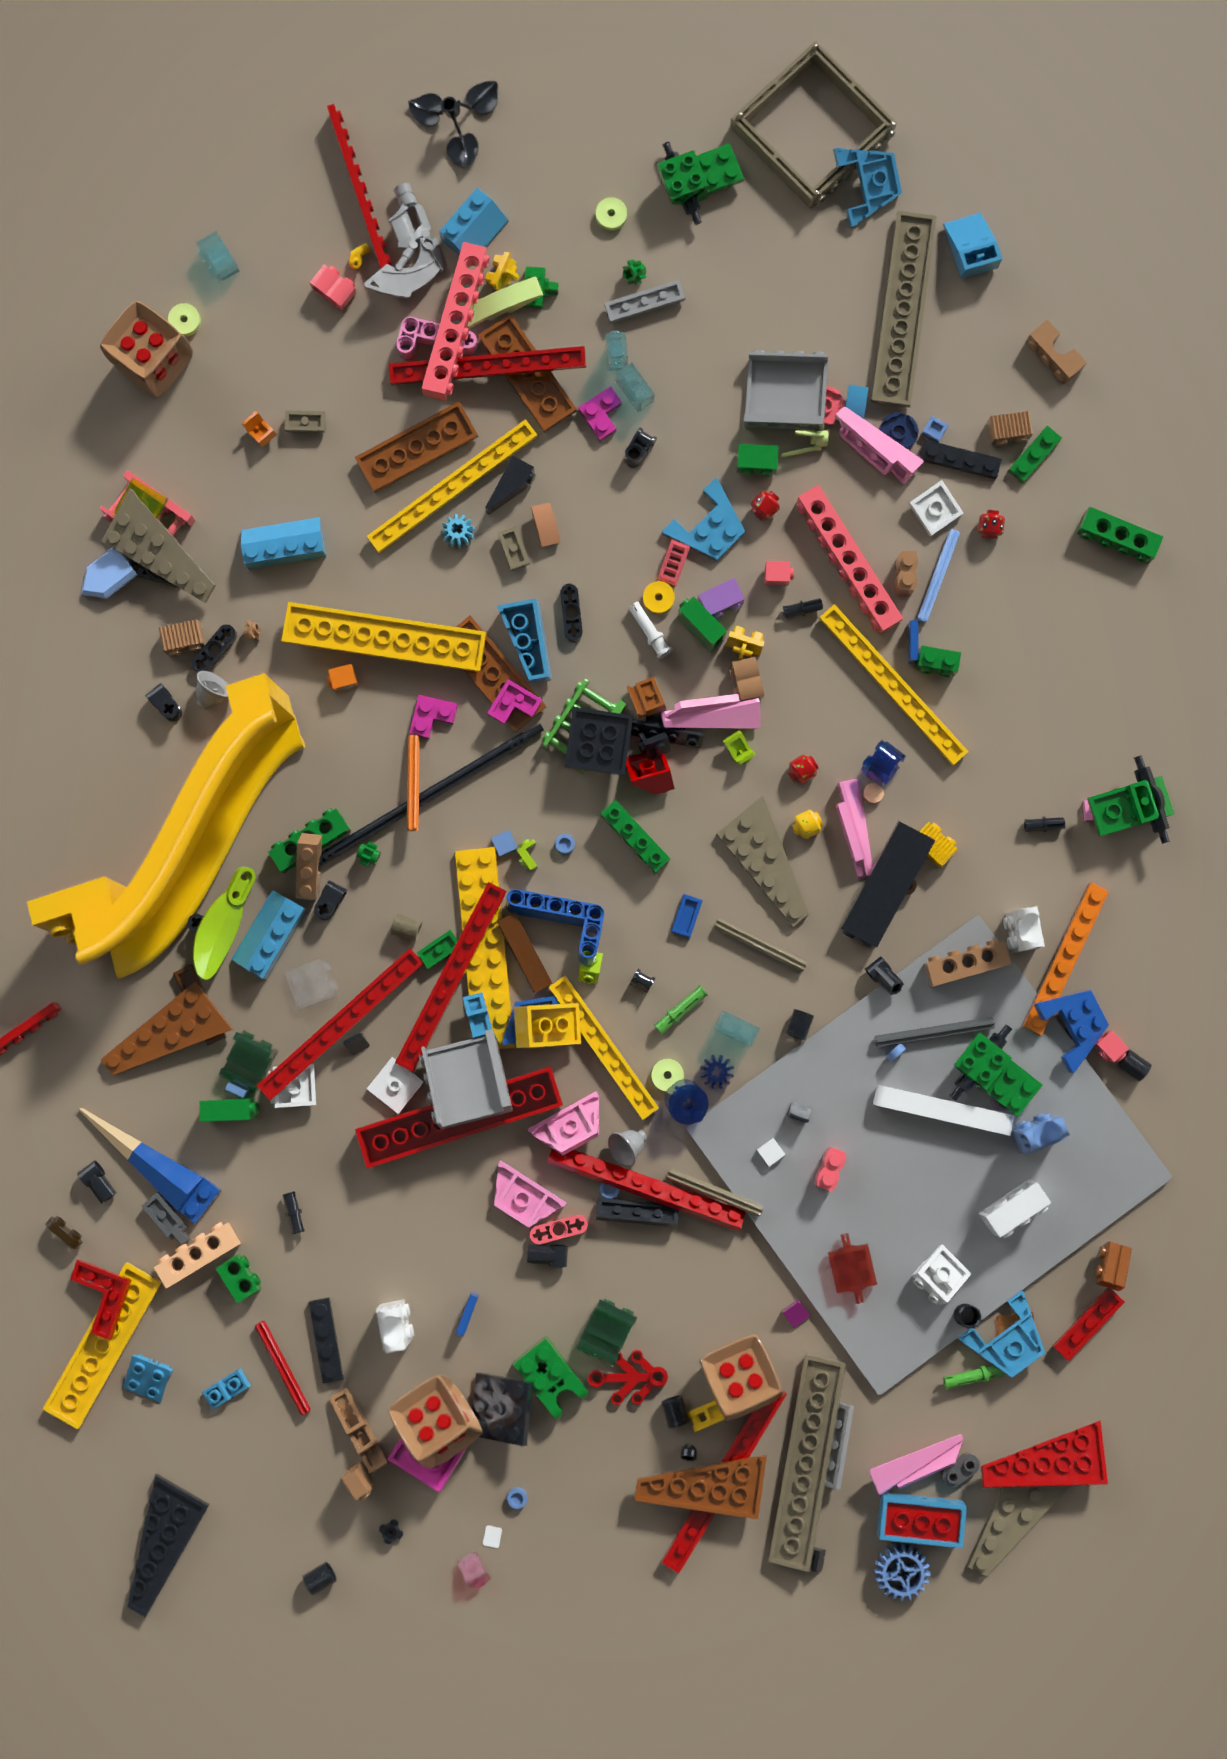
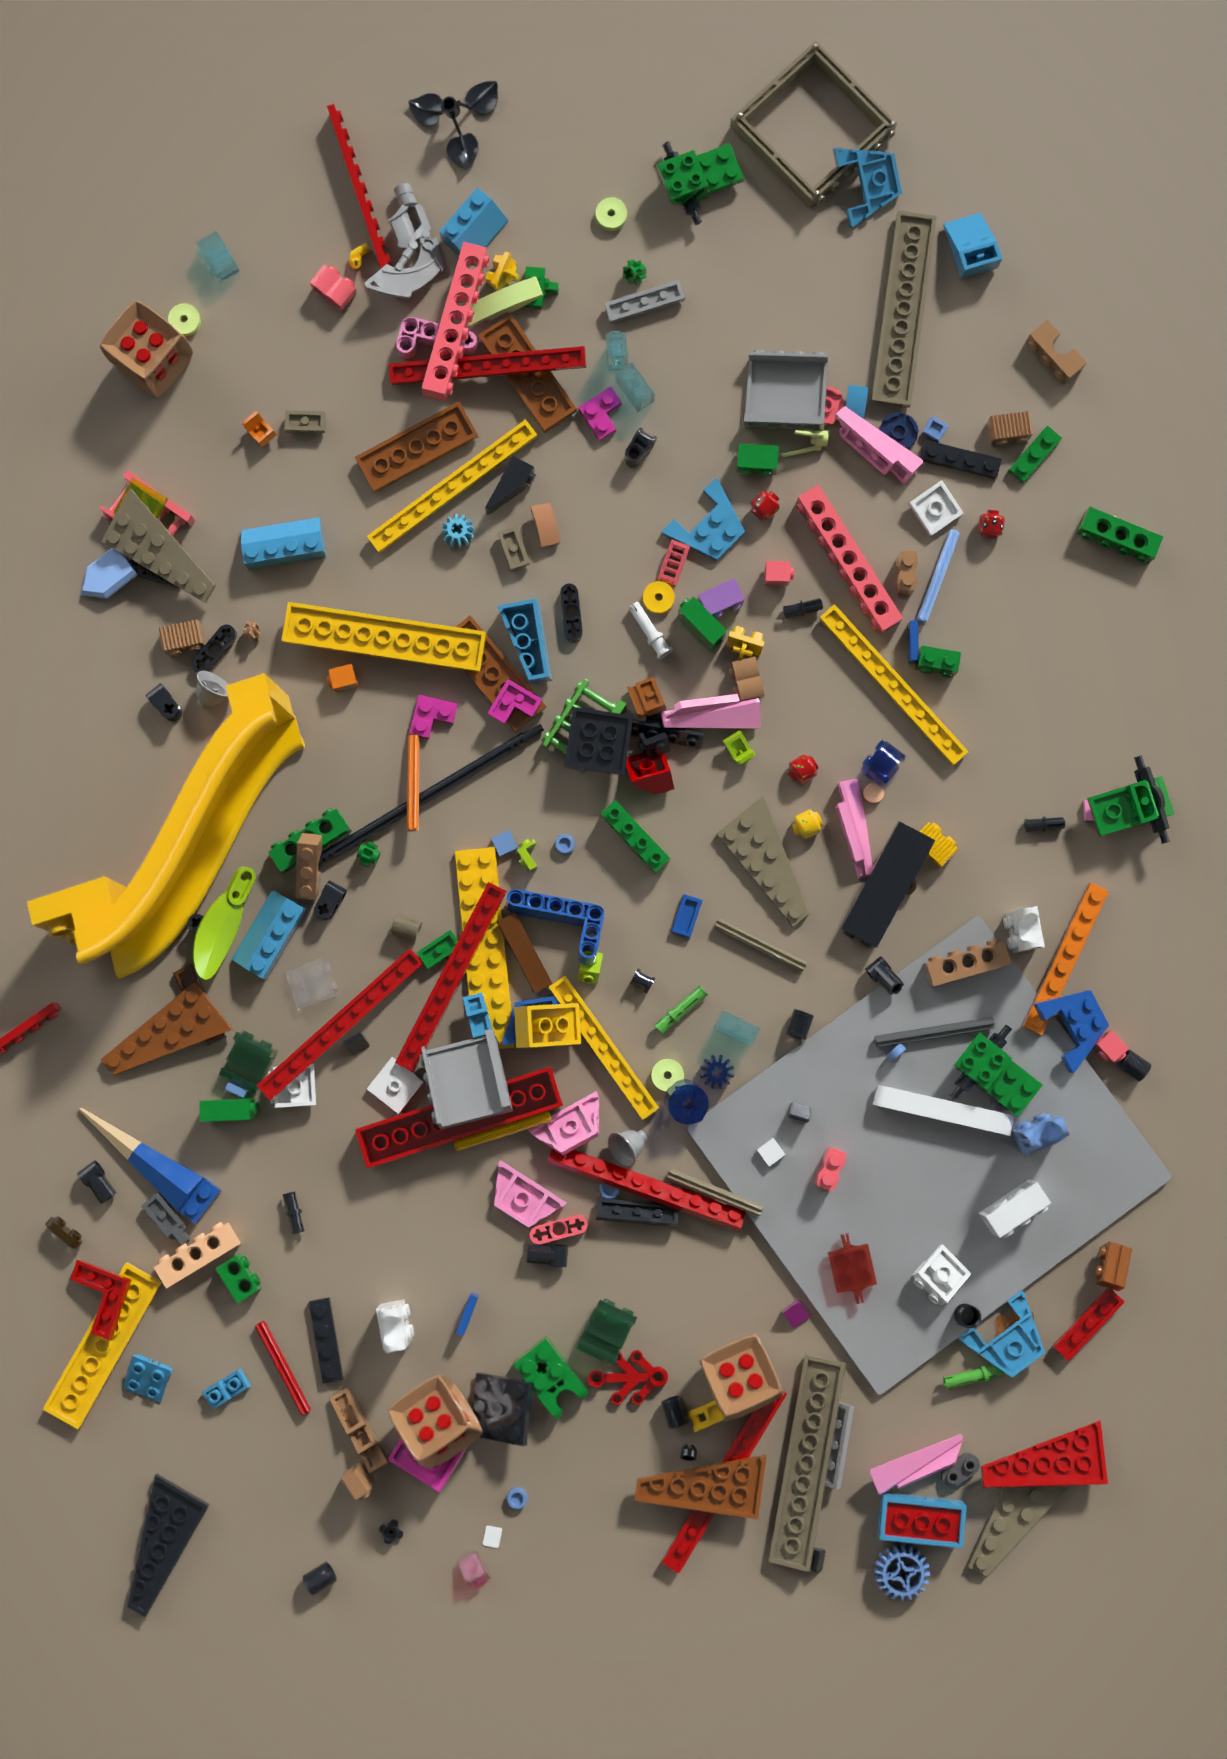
(503, 1130): none -> yellow axle

